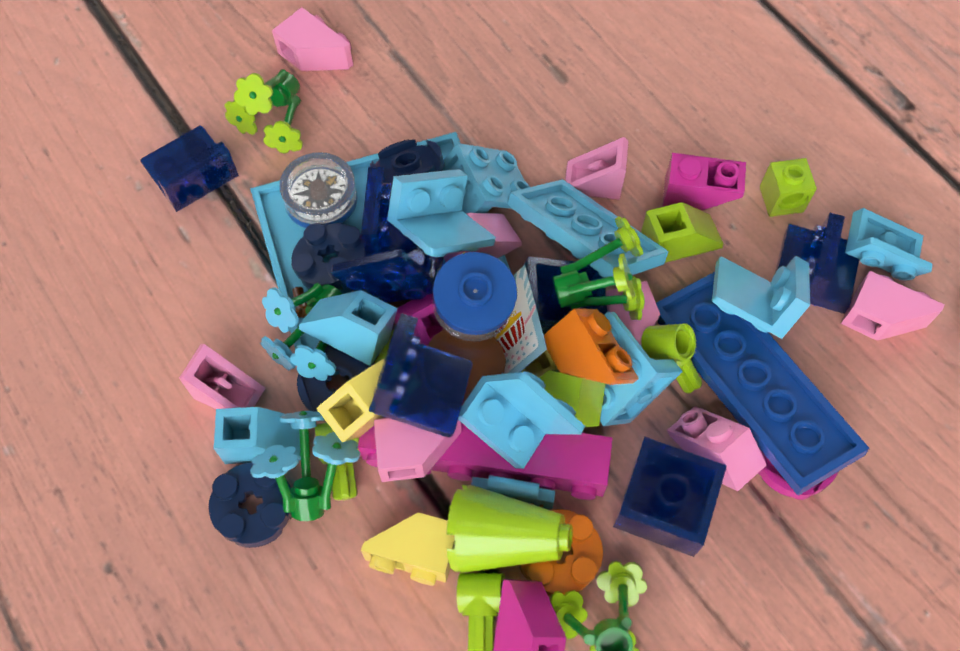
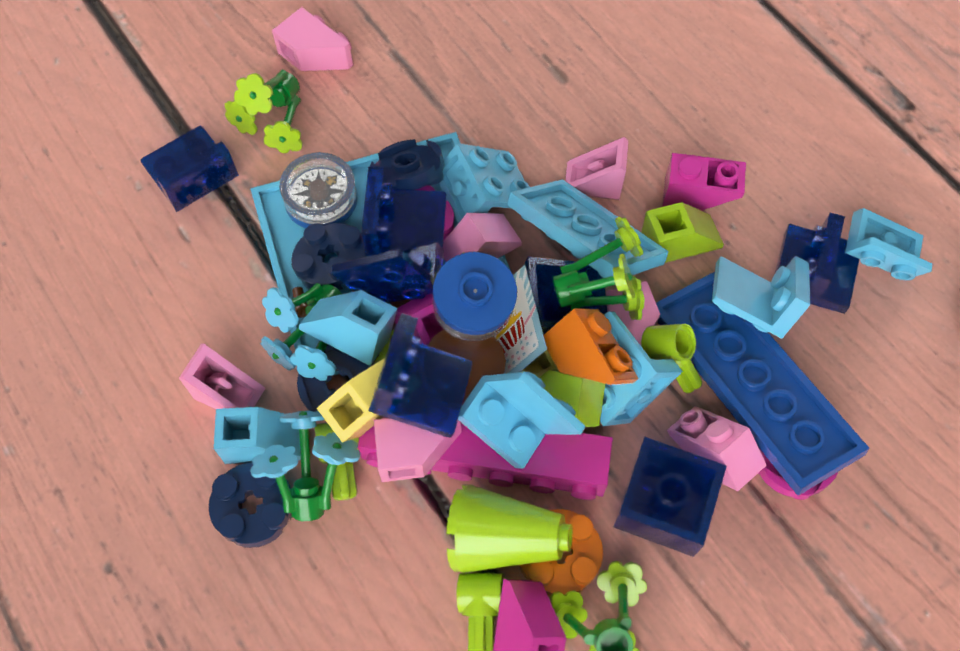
(412, 546): light yellow slope -> none
(430, 213): medium azure bracket -> none
(517, 489): medium azure piece -> none
(787, 187): lime brick -> none
(889, 309): bright pink slope -> none

